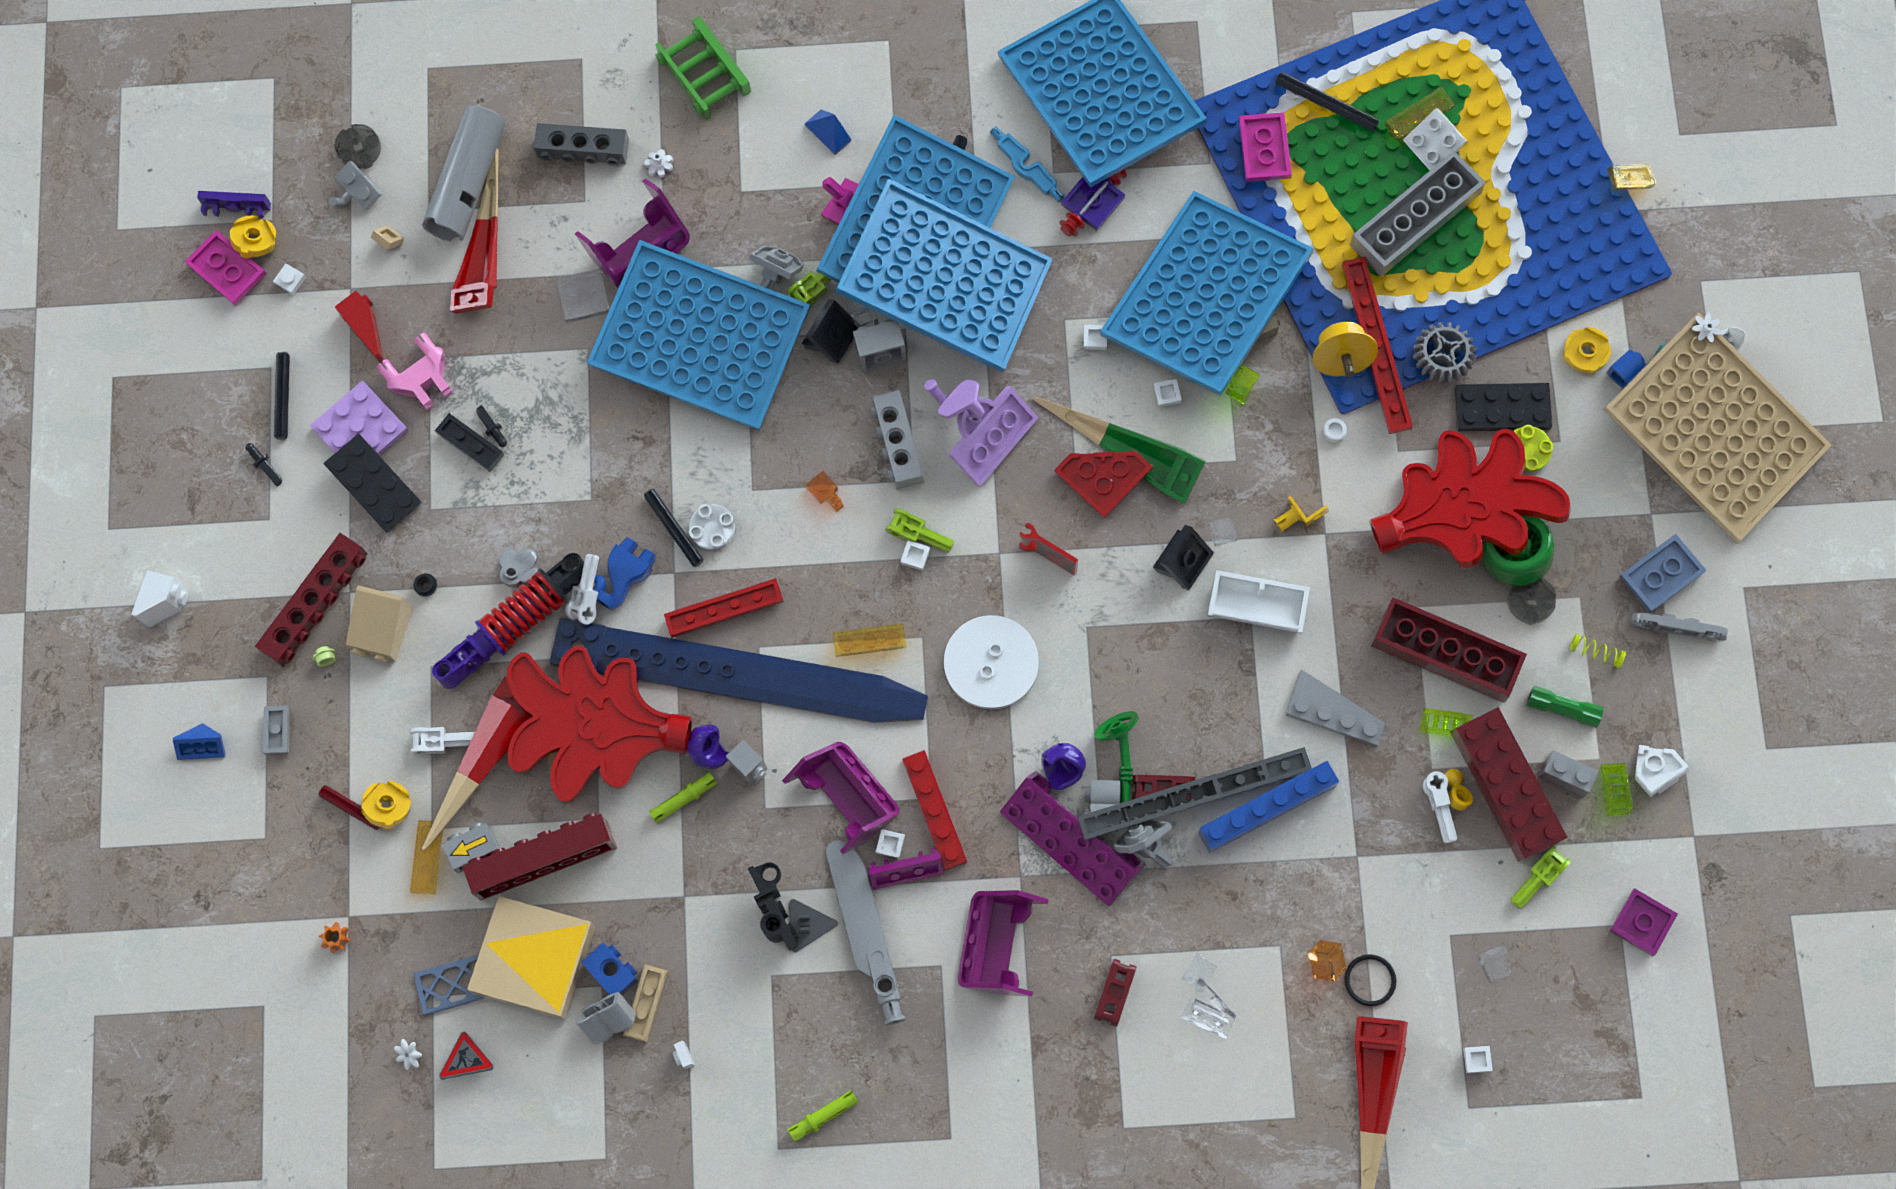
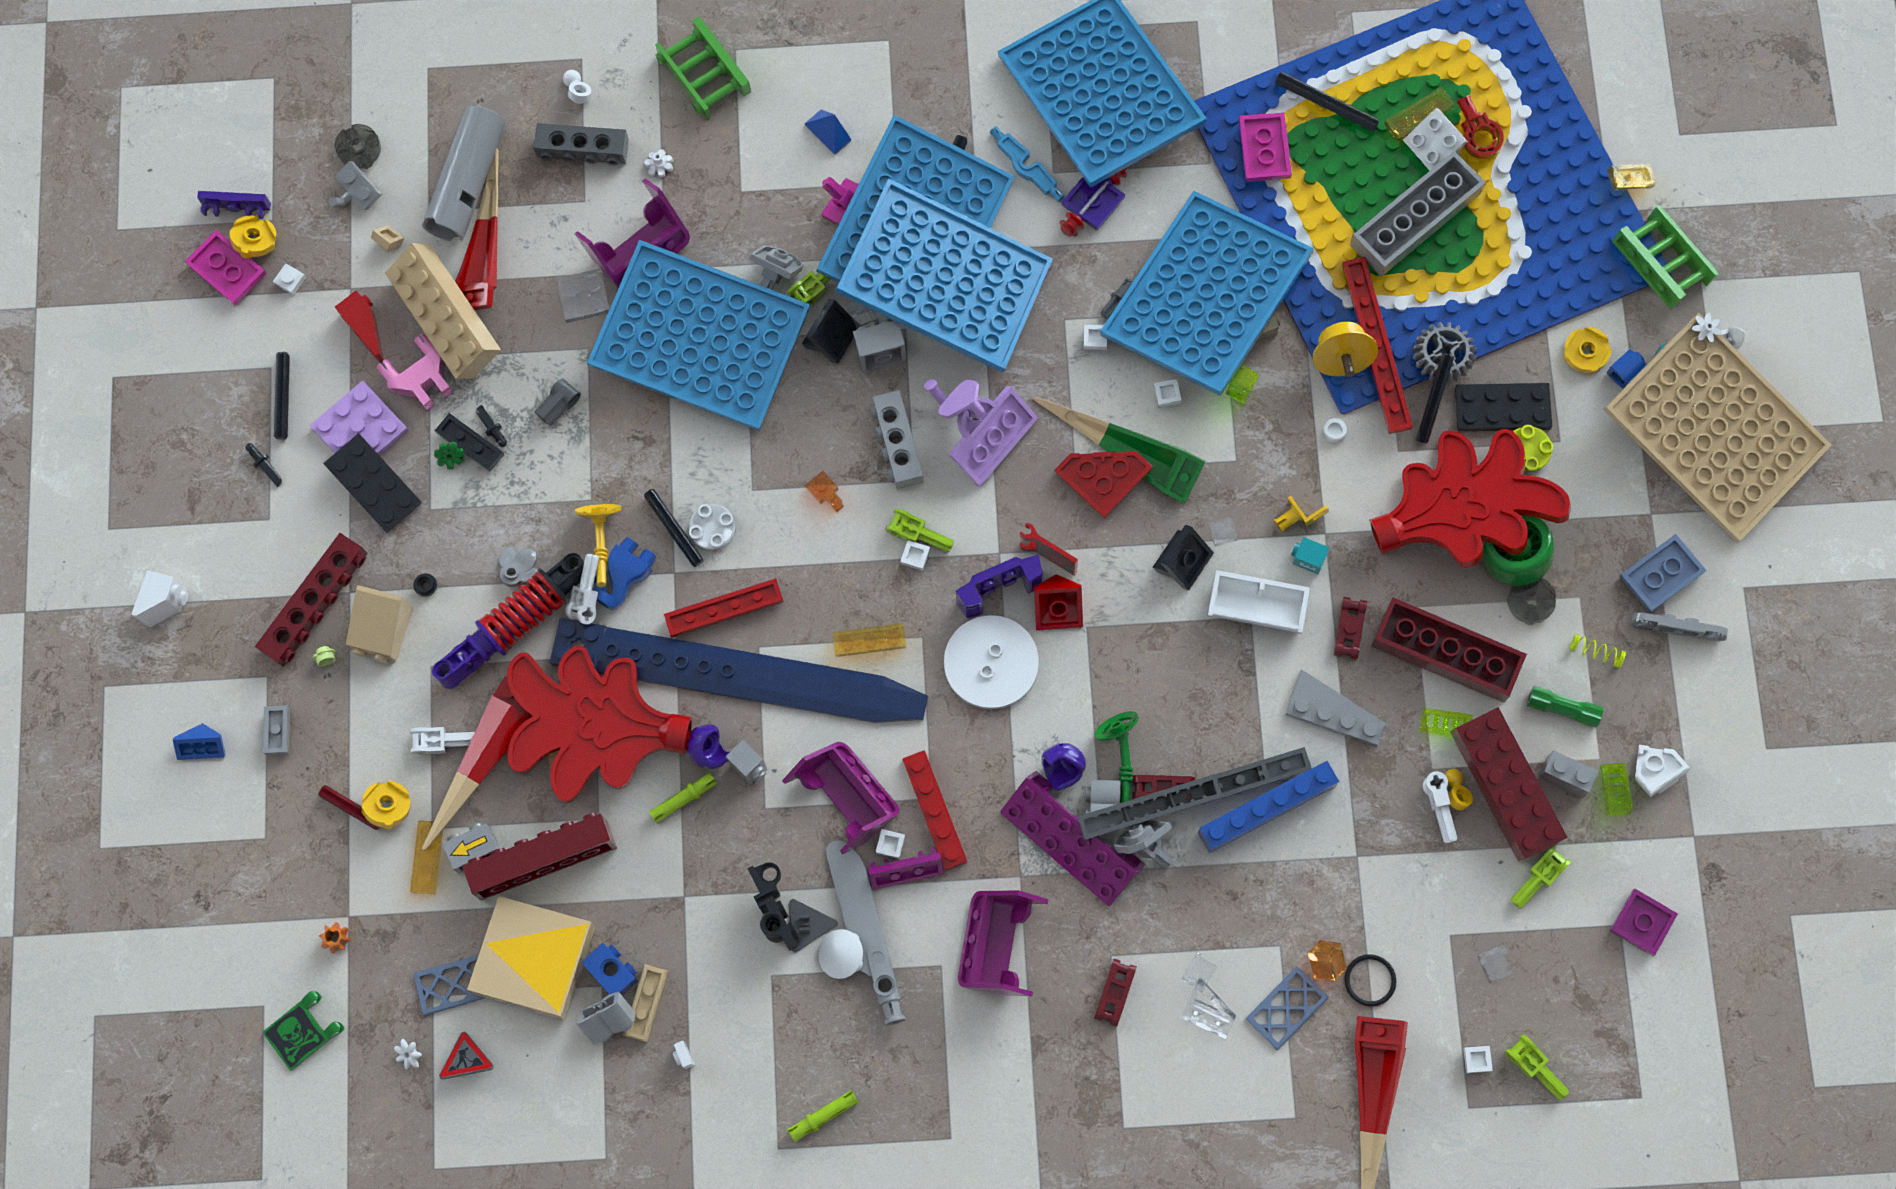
(298, 1033): none -> flag
(442, 311): none -> tan brick
(449, 454): none -> green plant
(561, 397): none -> dark grey piece
(578, 91): none -> white plate
(598, 514): none -> yellow dish
(841, 954): none -> white dish
(1004, 574): none -> dark purple plate
(1058, 604): none -> red slope
(1116, 298): none -> dark grey axle
(1284, 987): none -> sand blue window
(1309, 555): none -> teal brick
(1350, 628): none -> dark red plate
(1434, 398): none -> black axle
(1483, 124): none -> red pin
(1532, 1062): none -> lime connector
(1649, 268): none -> bright green fence

